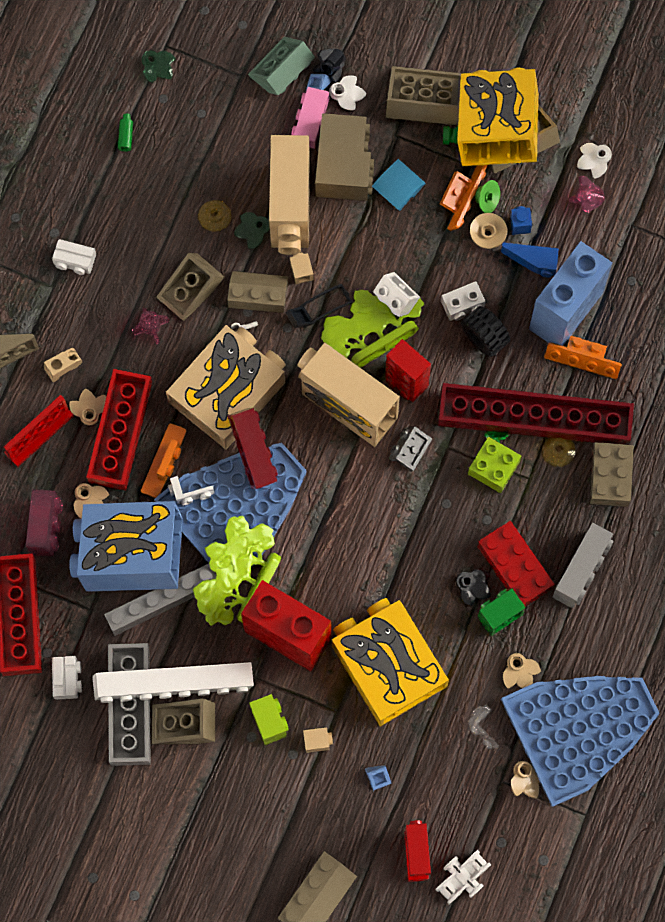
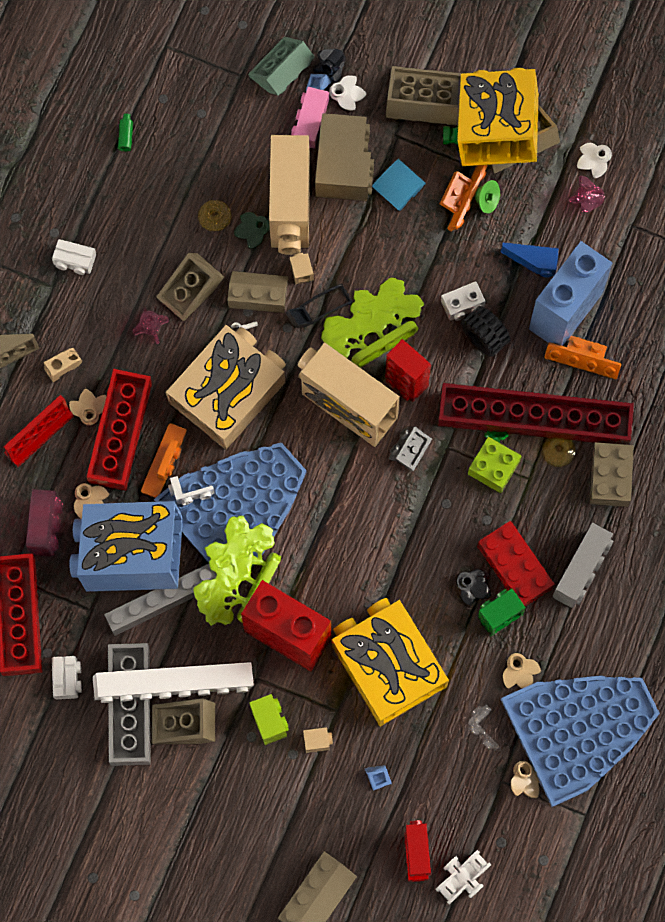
(160, 66): clear green plate -> none
(252, 448): dark red brick -> none
(396, 294): white brick -> none
(492, 223): tan dish -> none
(521, 220): blue brick -> none

